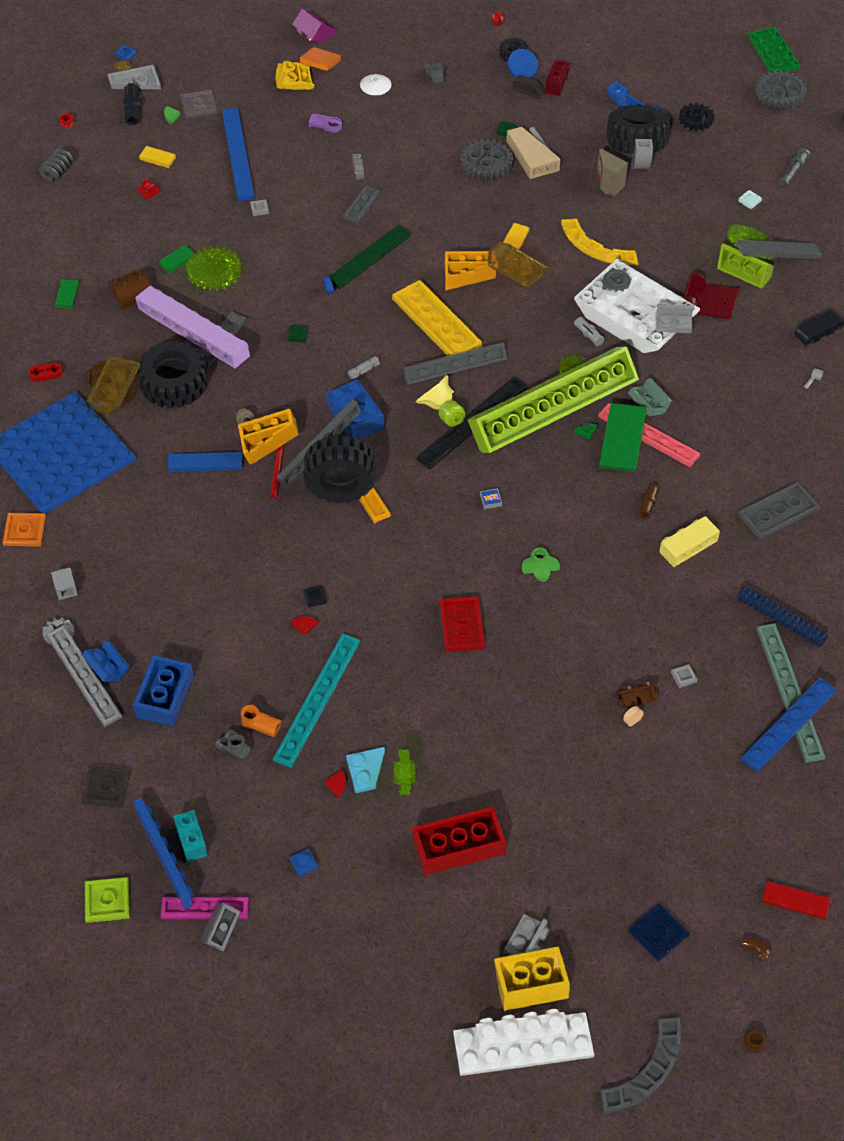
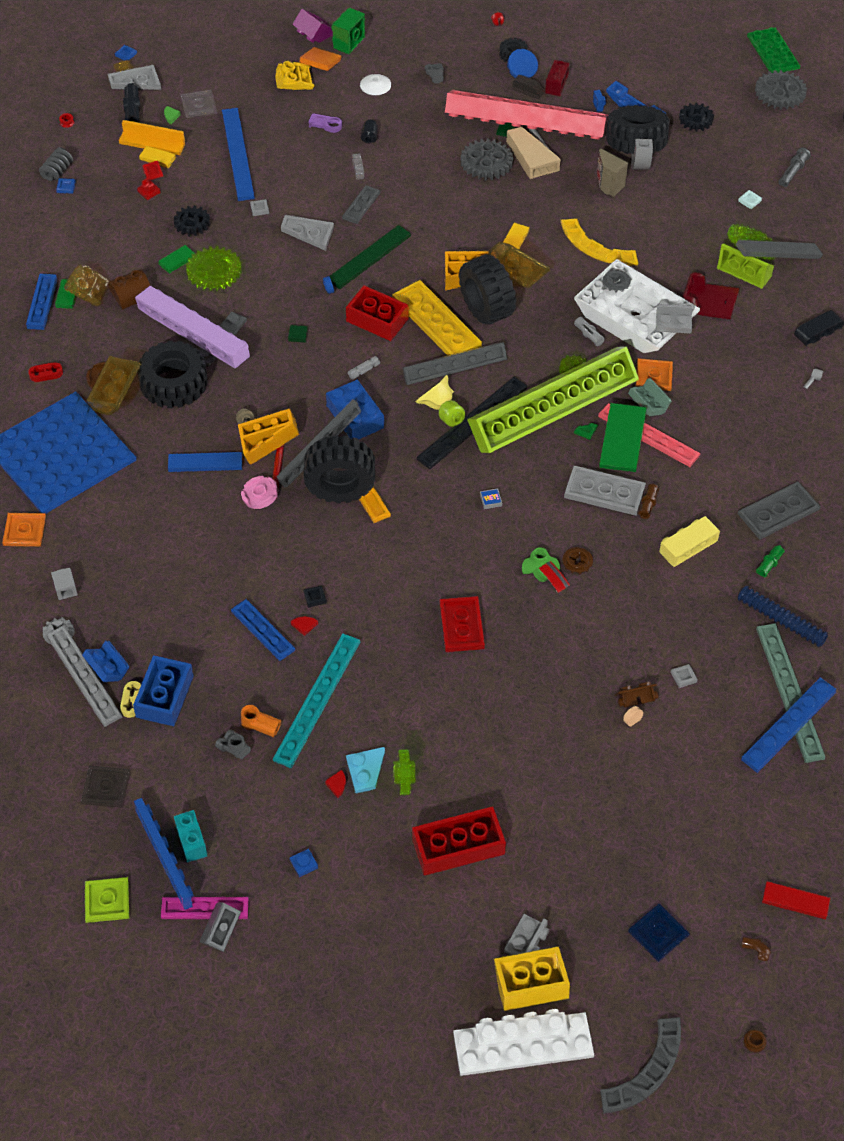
(41, 301): none -> blue plate
(65, 185): none -> blue tile
(86, 284): none -> clear yellow slope
(127, 698): none -> light yellow beam
(152, 170): none -> red tile
(157, 137): none -> light orange panel
(191, 220): none -> black gear
(259, 492): none -> bright pink tile
(263, 630): none -> blue tile
(308, 230): none -> light grey wing
(348, 30): none -> green brick
(369, 131): none -> black brick
(377, 313): none -> red brick
(487, 289): none -> black tyre
(526, 113): none -> coral brick
(554, 576): none -> red sticker
(574, 553): none -> reddish brown gear
(598, 100): none -> blue plate
(605, 490): none -> light grey plate
(657, 370): none -> orange tile
(770, 561): none -> green axle

